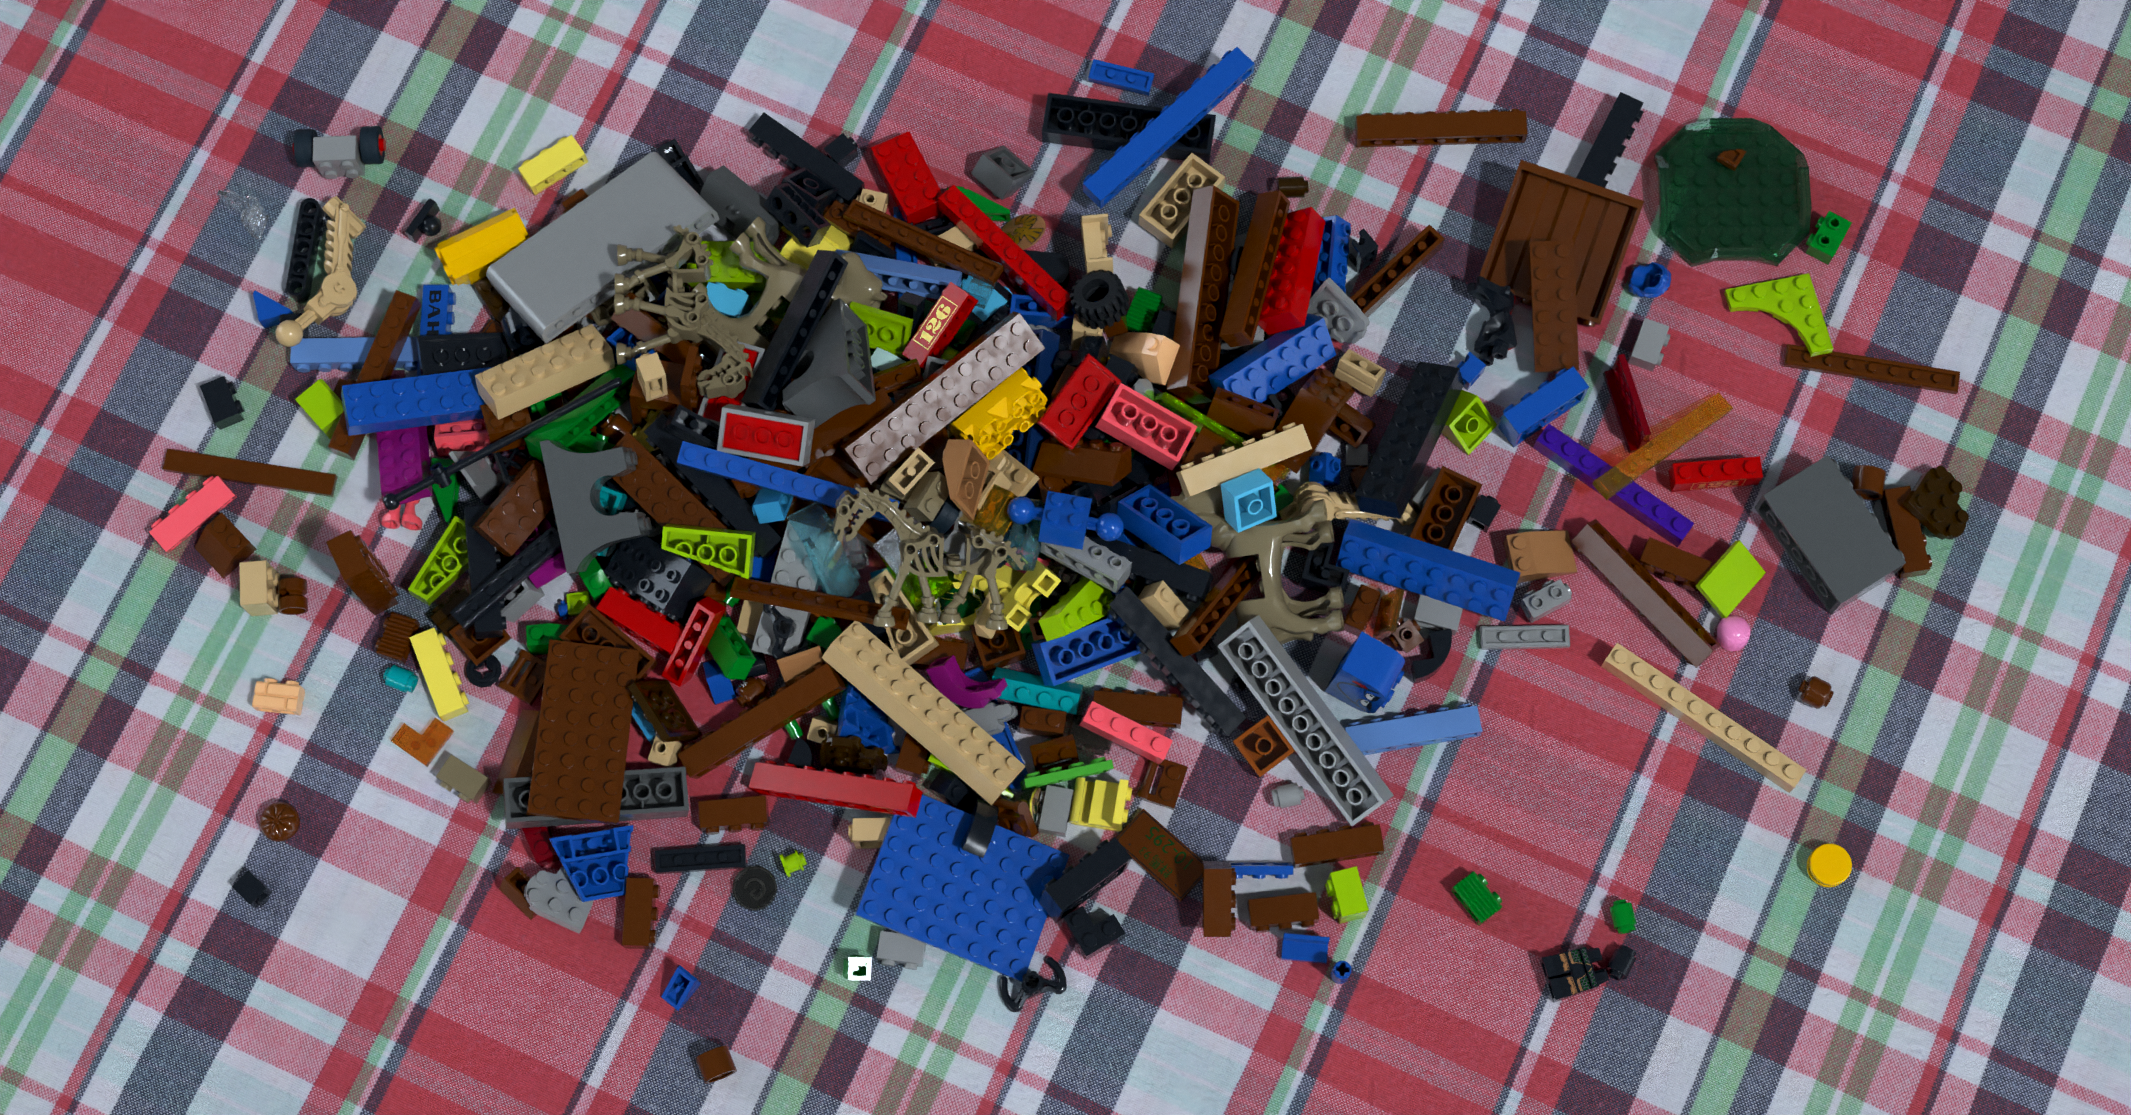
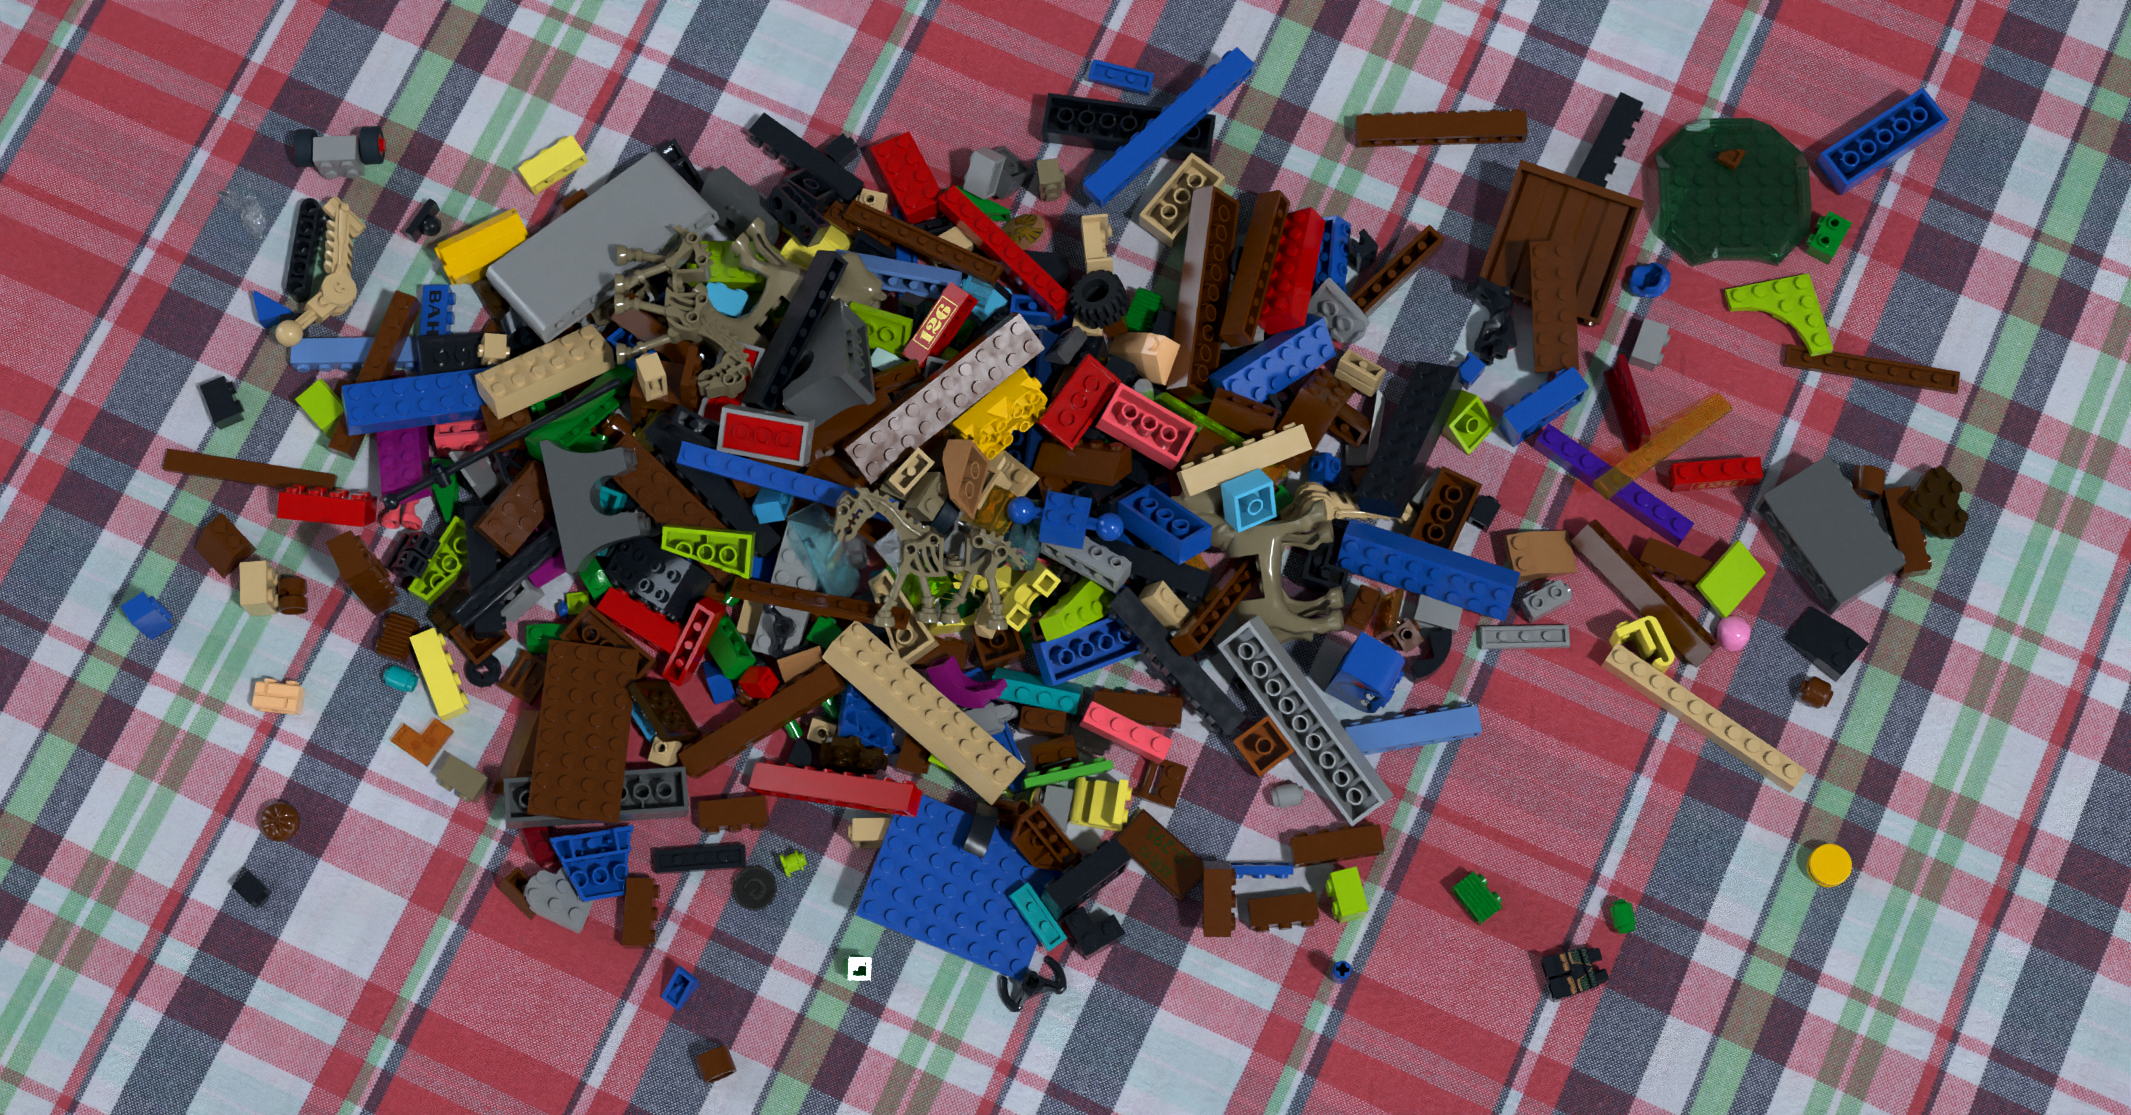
(148, 615): none -> blue brick
(192, 514): coral brick -> none
(327, 506): none -> red brick
(409, 553): none -> black hips
(493, 349): none -> tan brick
(759, 682): none -> red brick
(900, 950): light grey brick -> none
(954, 792): black slope -> none
(984, 172): none -> light grey brick
(1037, 917): none -> teal plate
(1044, 840): none -> reddish brown wedge
(1050, 179): none -> dark tan brick
(1066, 346): none -> flat silver slope
(1293, 186): dark brown brick -> none
(1305, 948): blue panel -> none
(1376, 426): none -> white sticker
(1621, 963): black brick -> none
(1648, 640): none -> light yellow piece
(1826, 643): none -> black slope
(1882, 141): none -> blue brick

